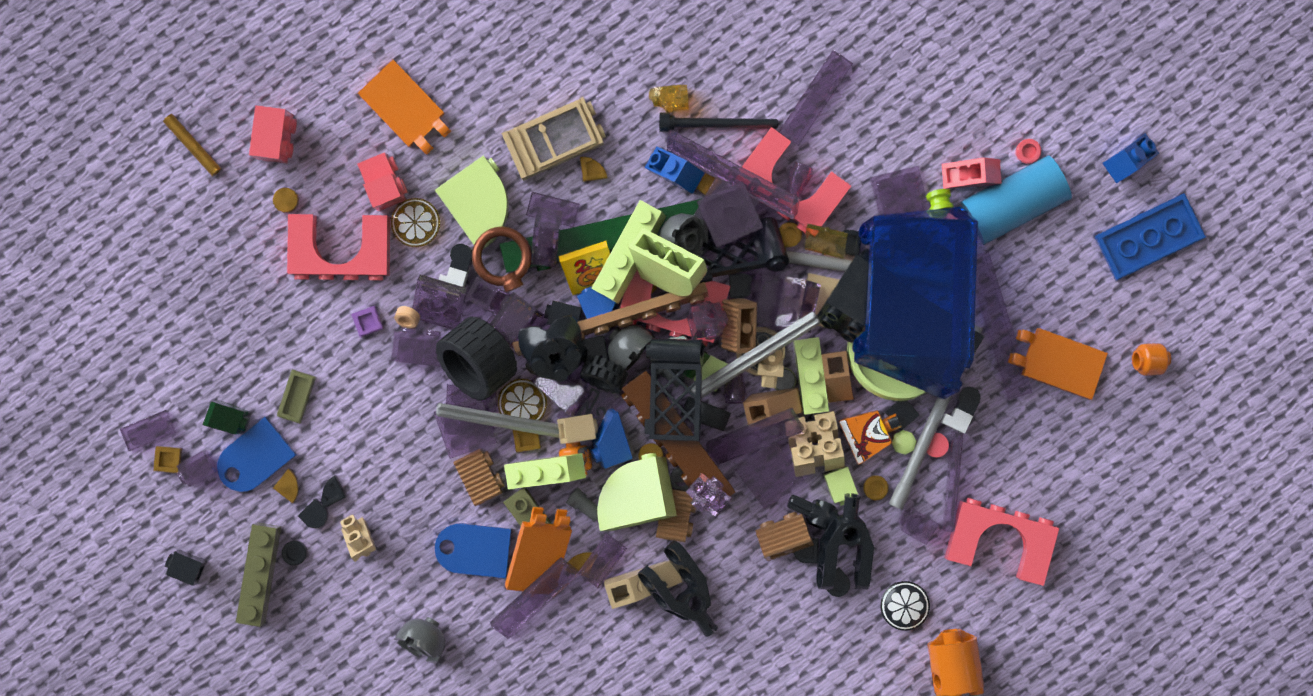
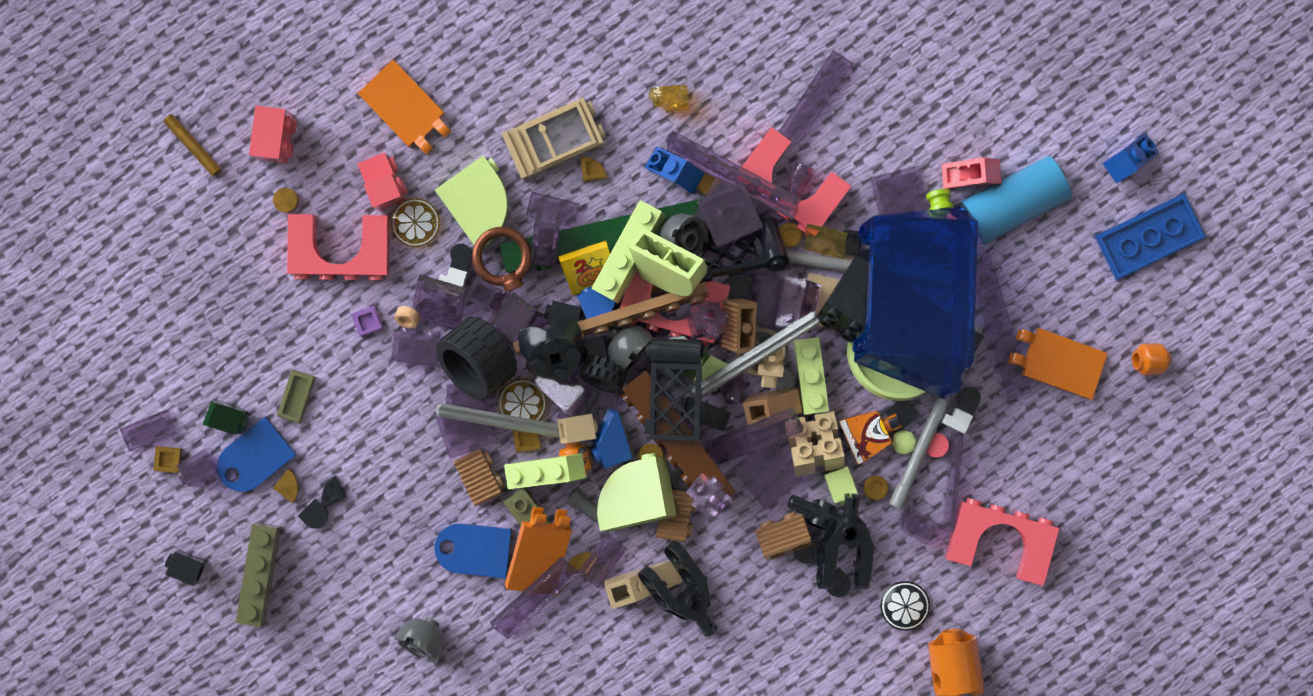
(294, 552): black tile -> none
(357, 537): tan hips -> none
(669, 122): black piece -> none
(837, 376): medium nougat slope -> none
(1028, 151): coral tile -> none

